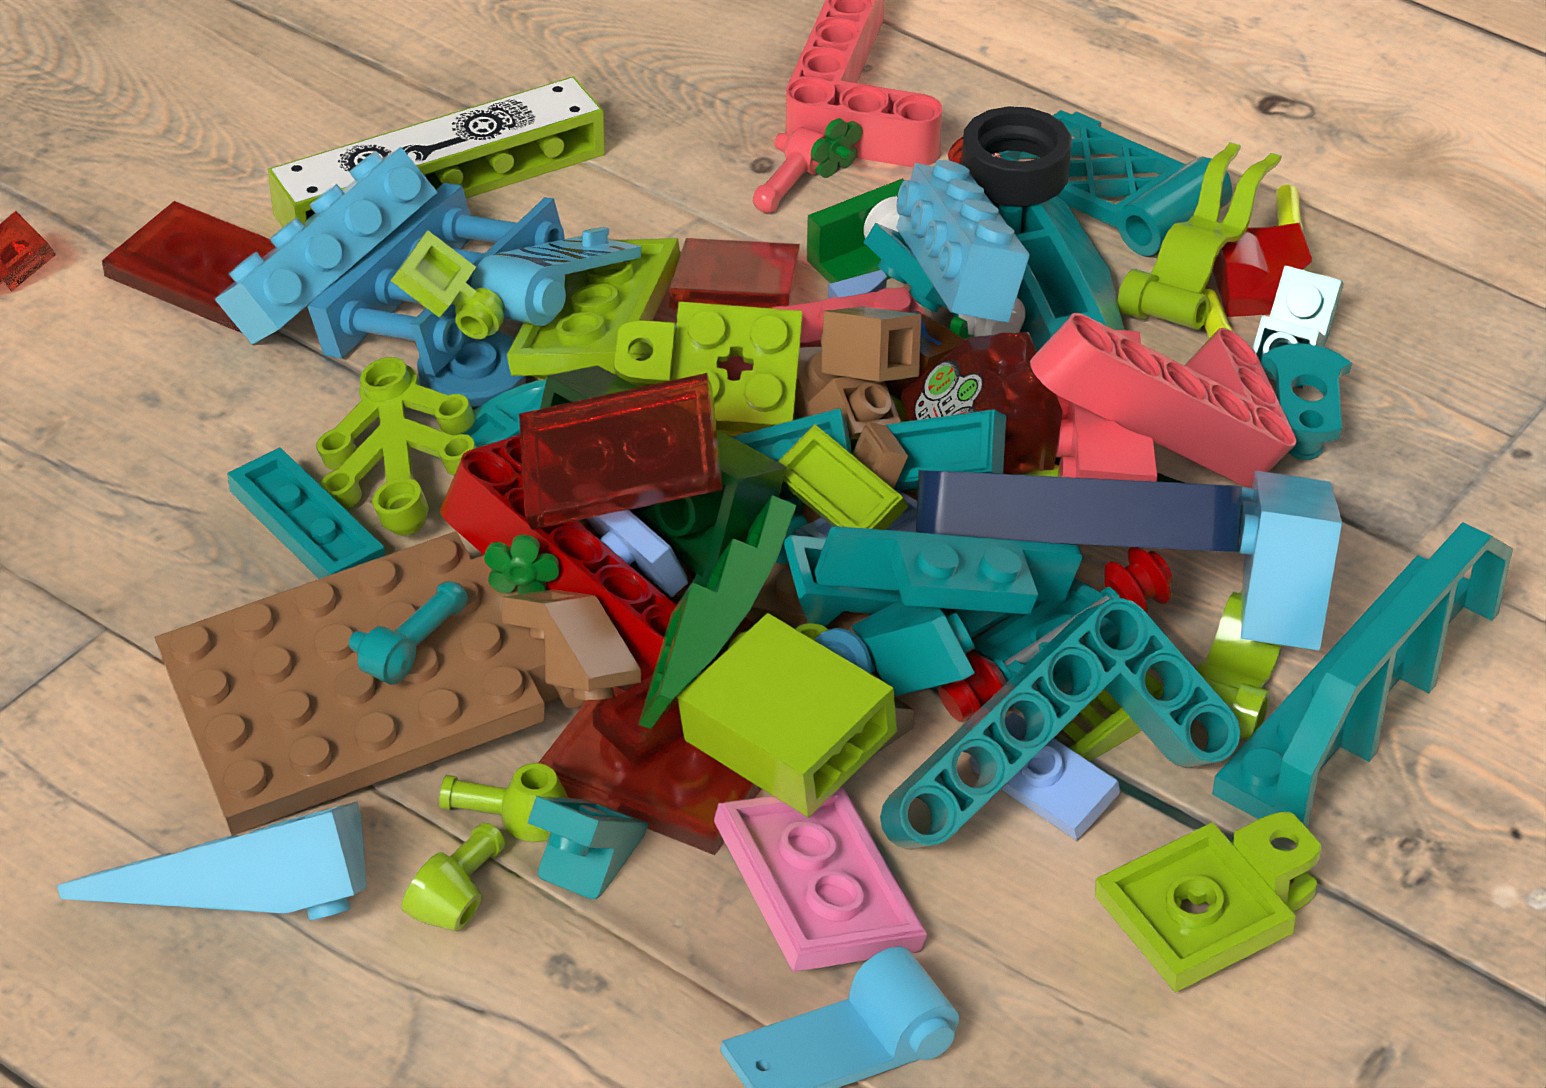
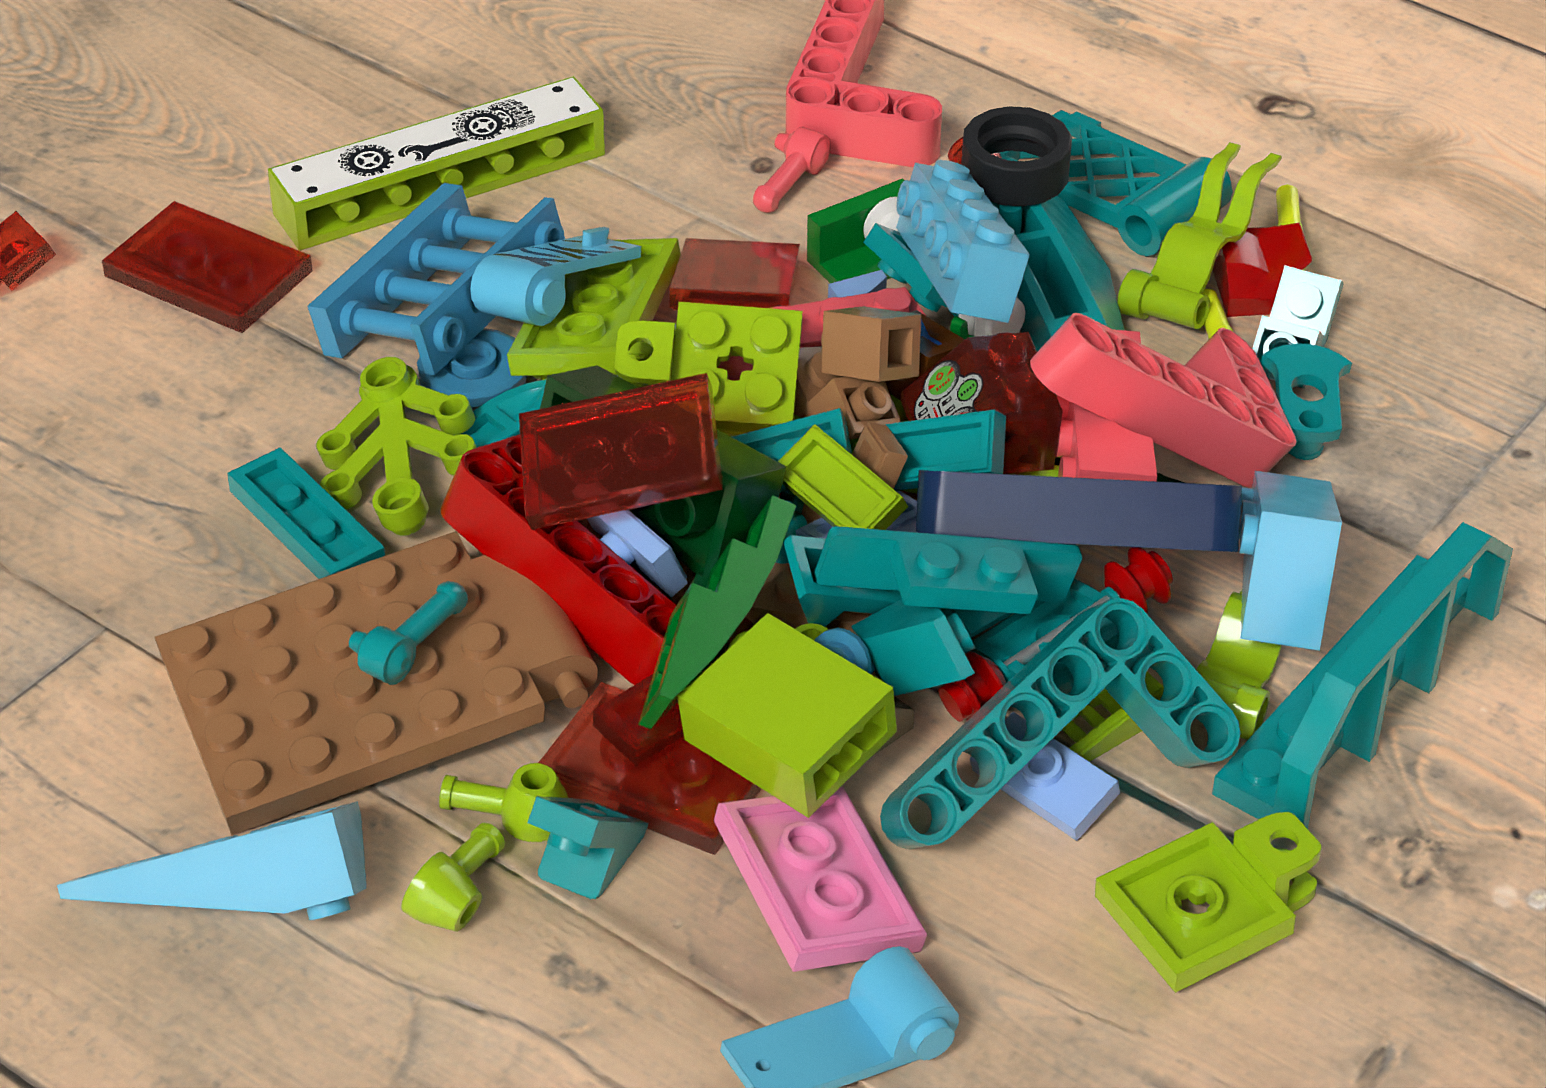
(325, 246): medium azure brick -> none
(438, 277): lime plate -> none
(520, 566): green plant -> none
(579, 640): medium nougat slope -> none
(836, 147): green plant -> none

